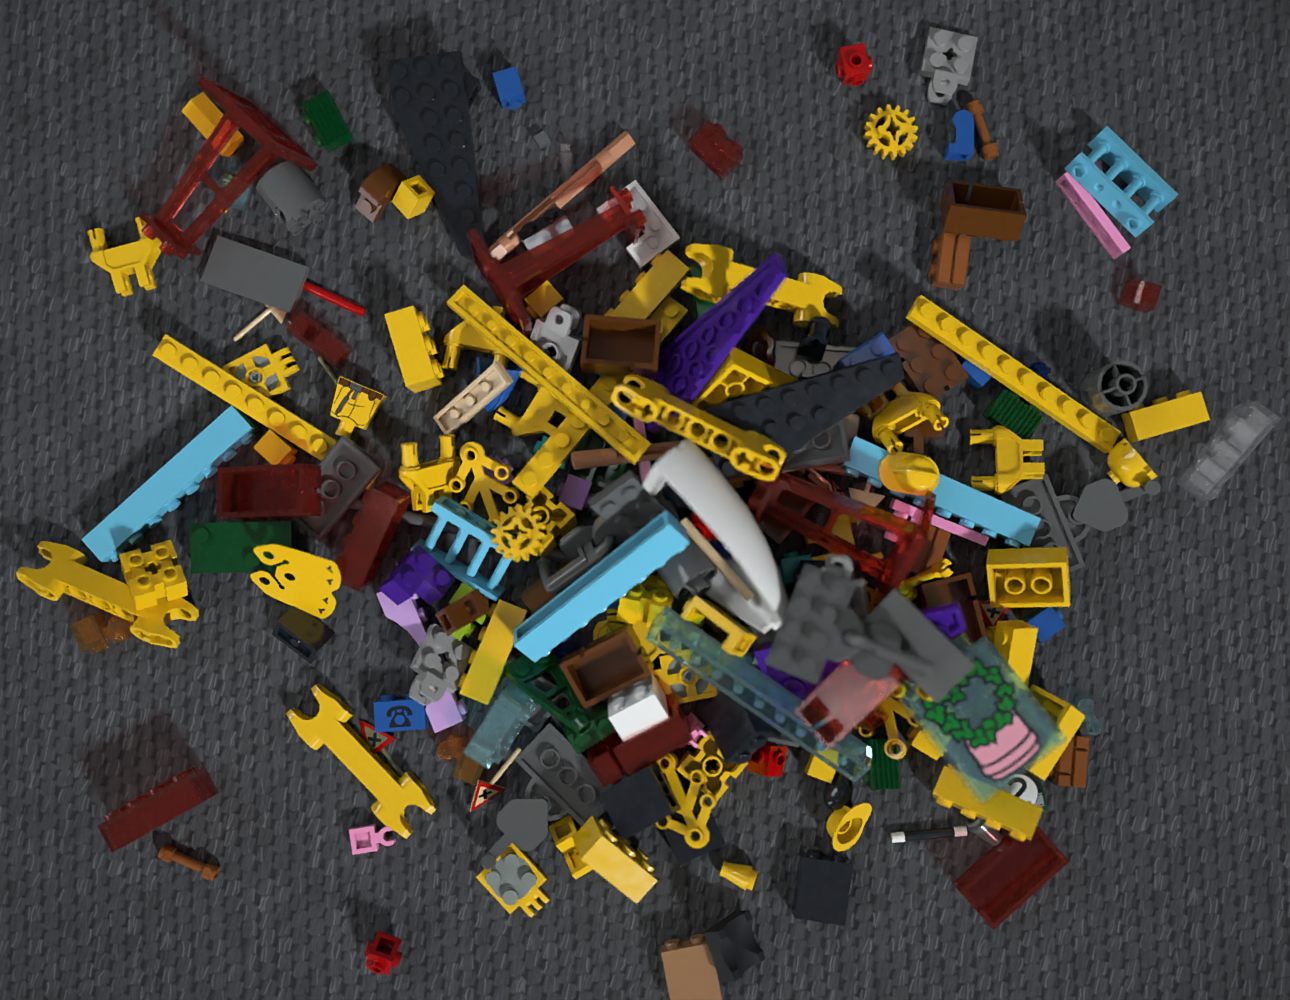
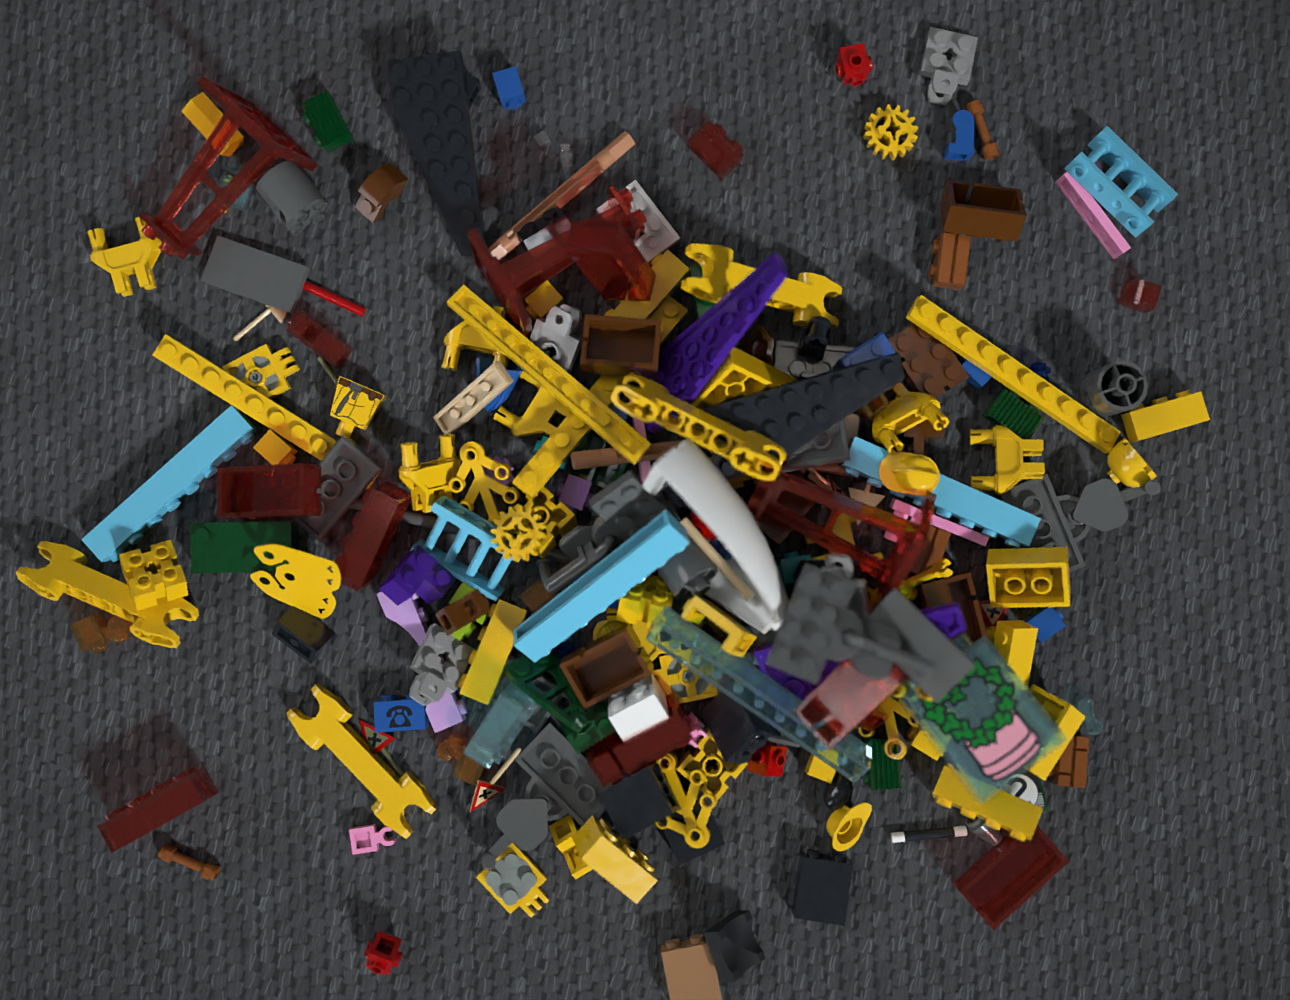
(413, 196): yellow brick -> none
(414, 349): yellow brick -> none
(610, 260): none -> clear red piece
(739, 874): yellow cone -> none
(1227, 449): clear wedge -> none

